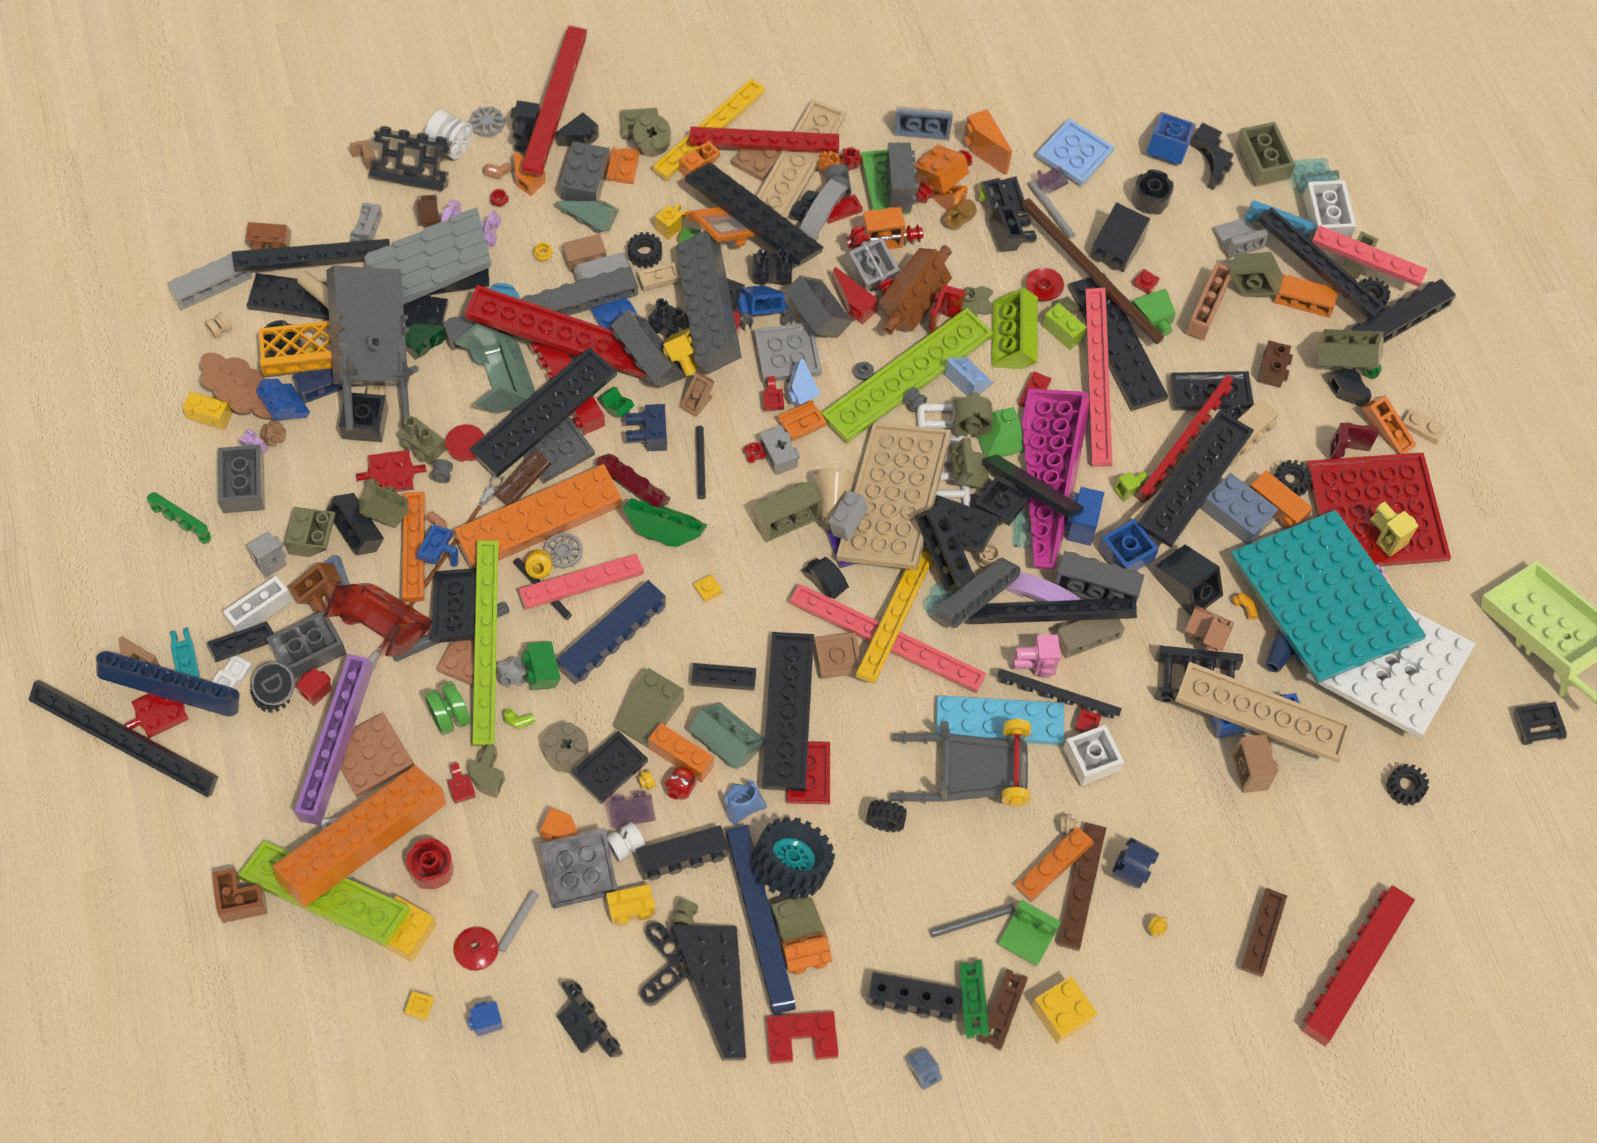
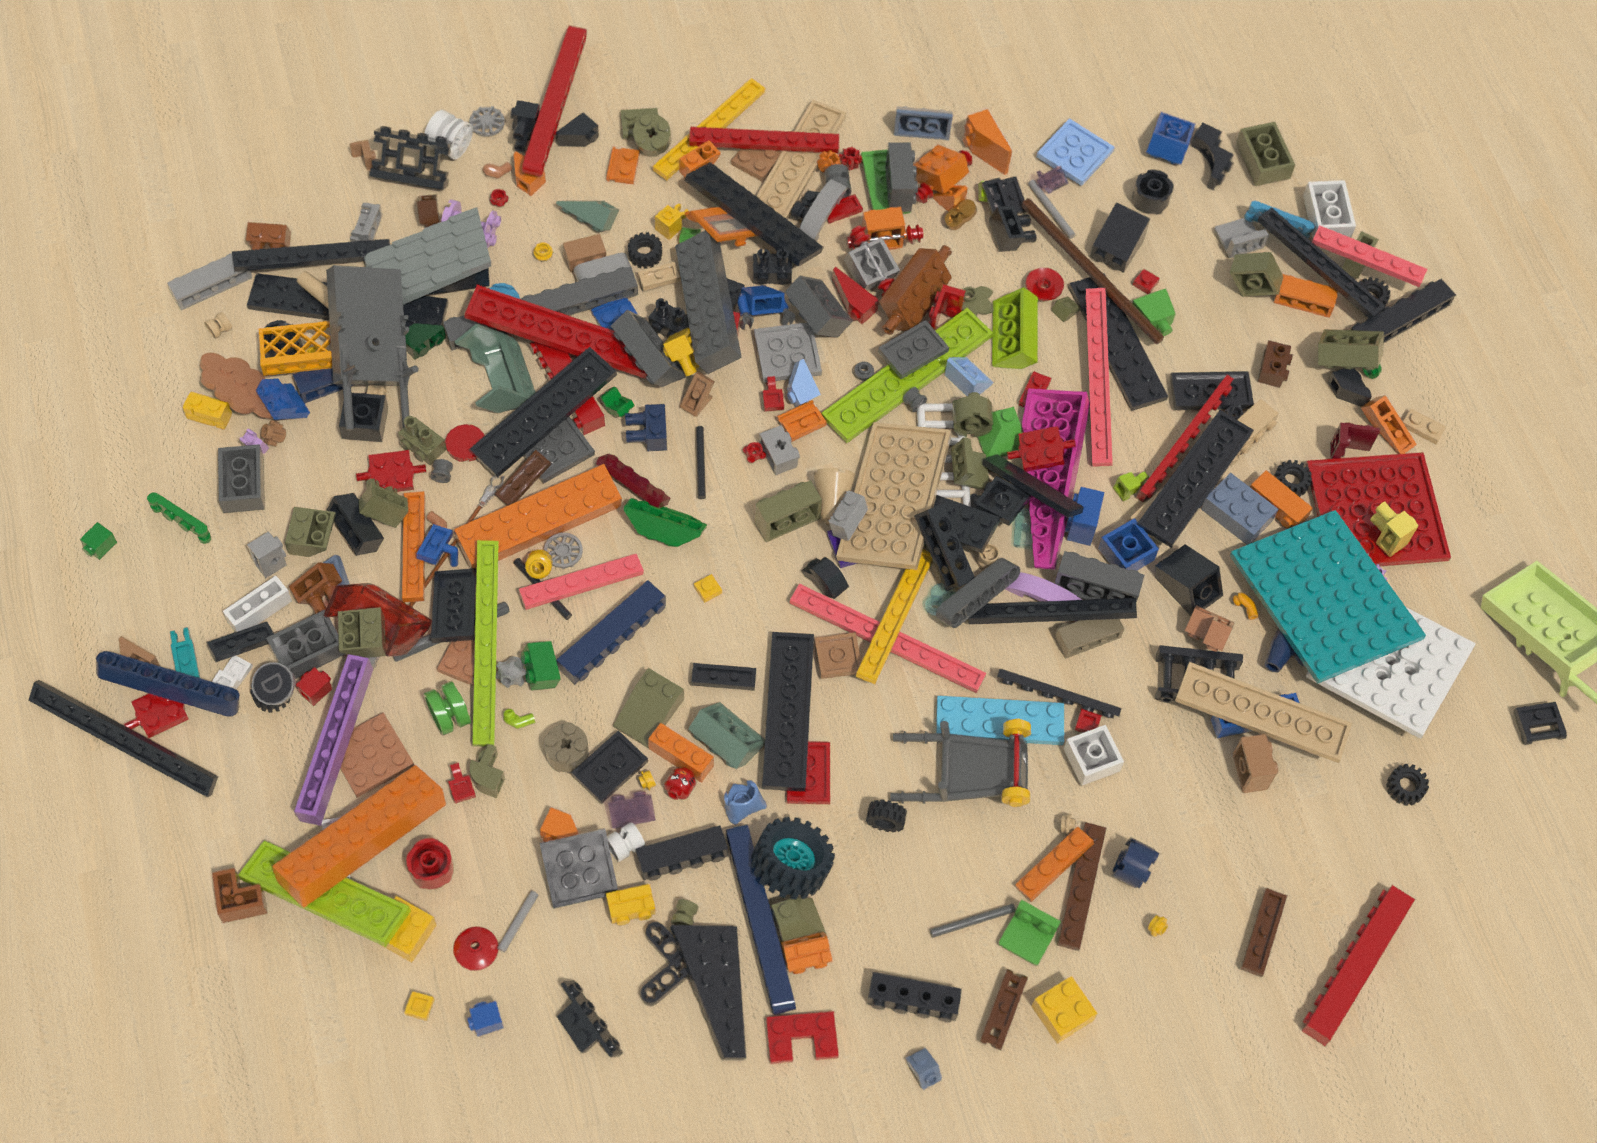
(97, 541): none -> green brick
(362, 632): none -> olive slope
(584, 172): dark grey brick -> none
(913, 349): none -> dark grey plate
(974, 998): green plate -> none
(1041, 449): none -> red plate
(1041, 658): bright pink brick -> none
(1064, 326): lime brick -> none
(1209, 301): nougat brick -> none
(1313, 171): clear light blue bracket -> none

